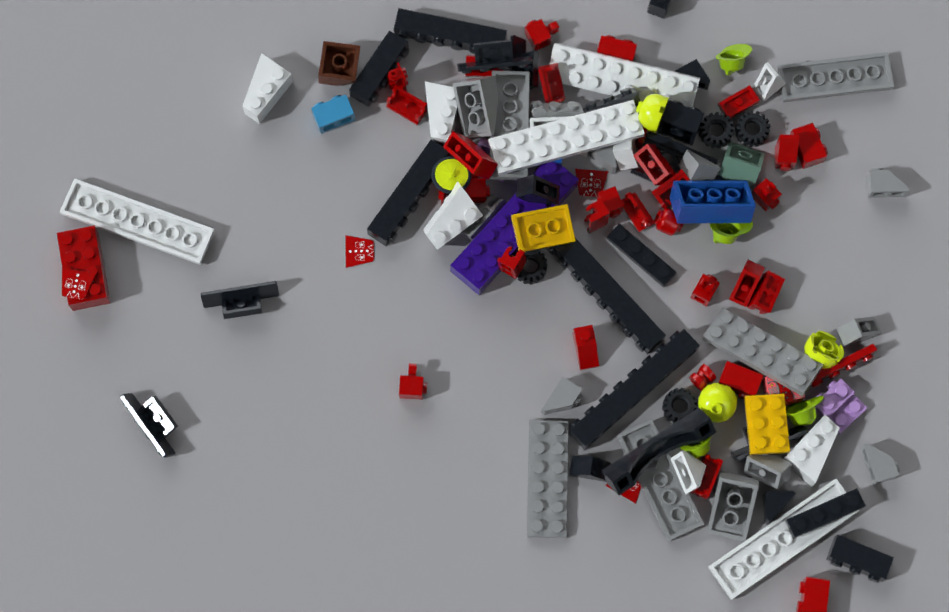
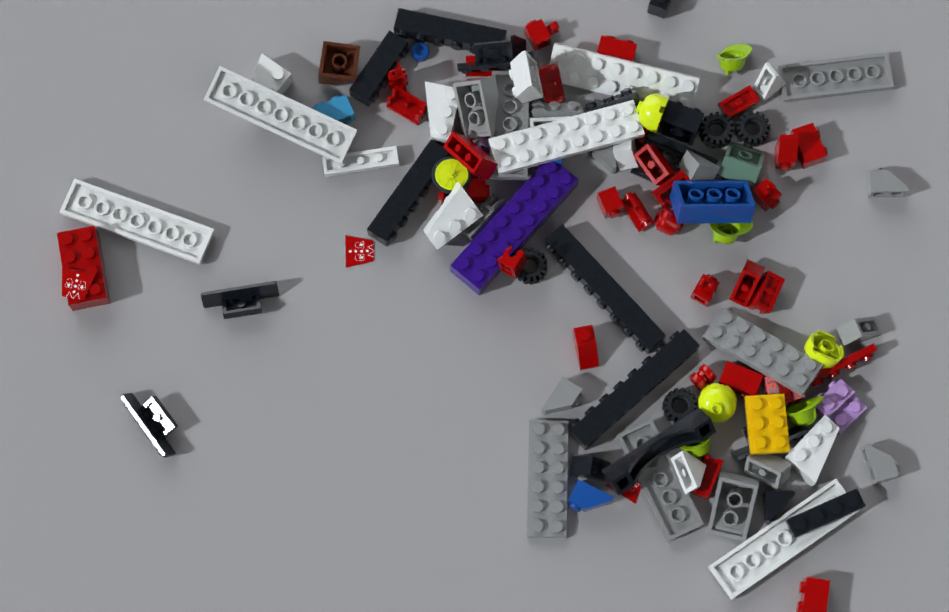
(280, 115): none -> white plate
(362, 161): none -> white plate
(412, 386): red brick -> none
(420, 52): none -> blue tile
(525, 77): none -> white slope
(537, 190): black slope -> none
(543, 228): yellow plate -> none
(586, 497): none -> blue slope
(590, 181): red sticker -> none
(599, 217): red hinge -> none
(641, 255): black plate -> none
(695, 69): black slope -> none
(859, 559): black brick -> none

